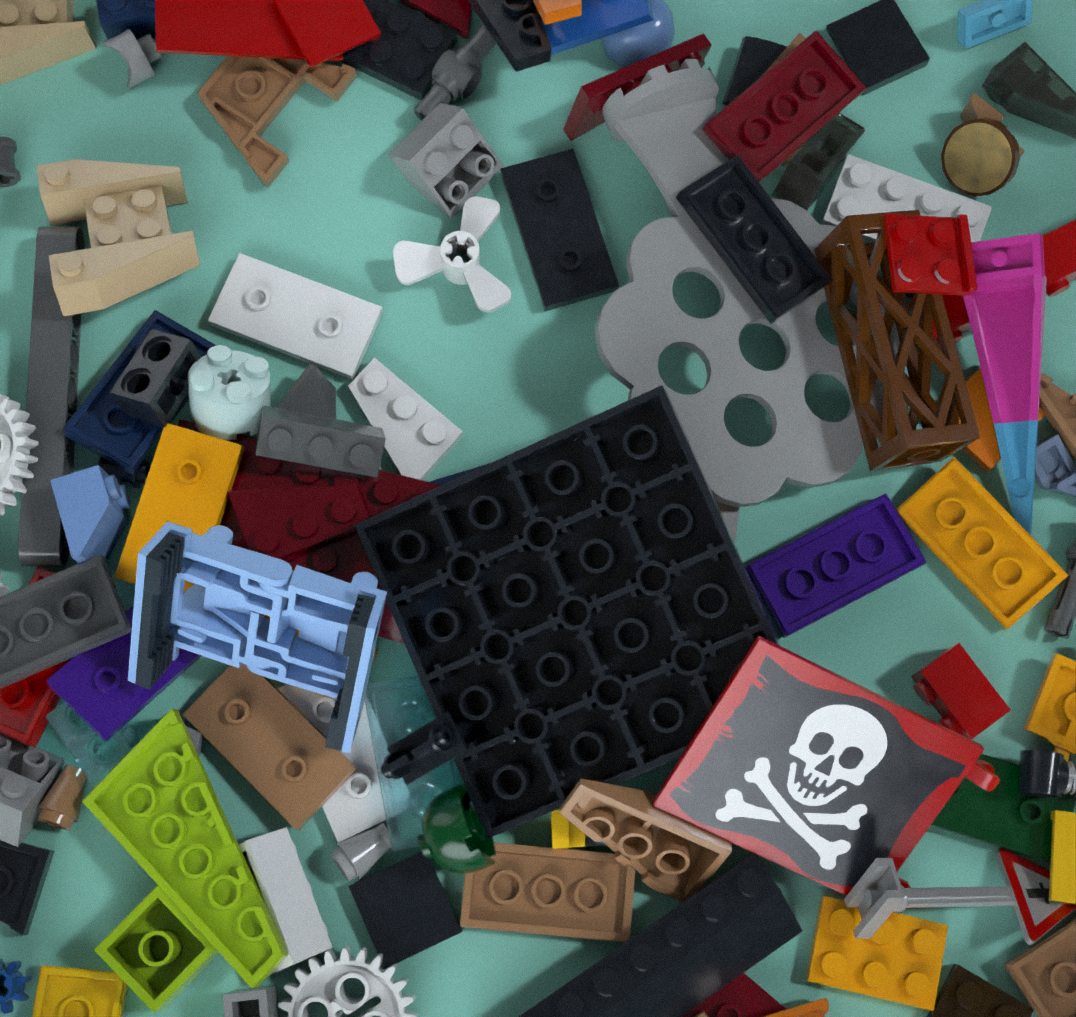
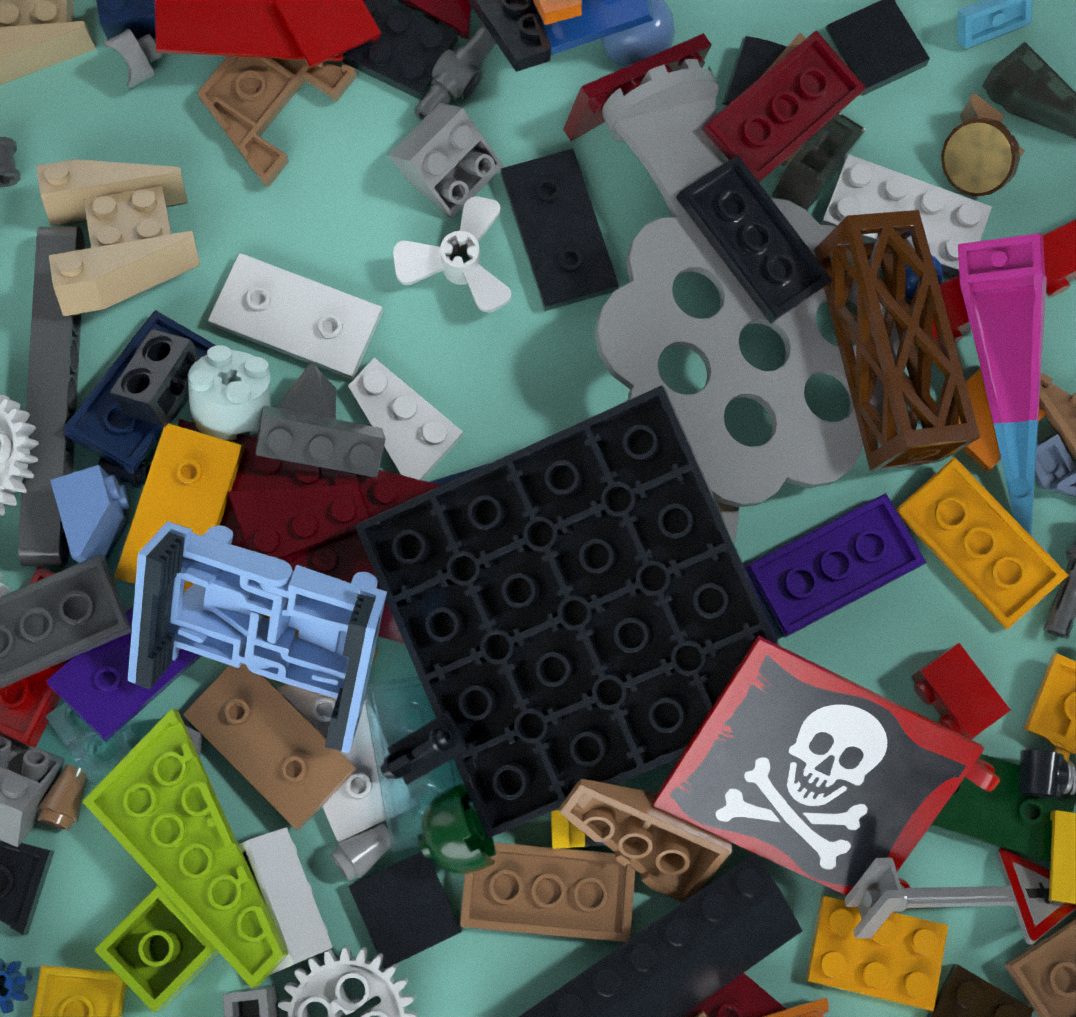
(930, 254): red piece -> none

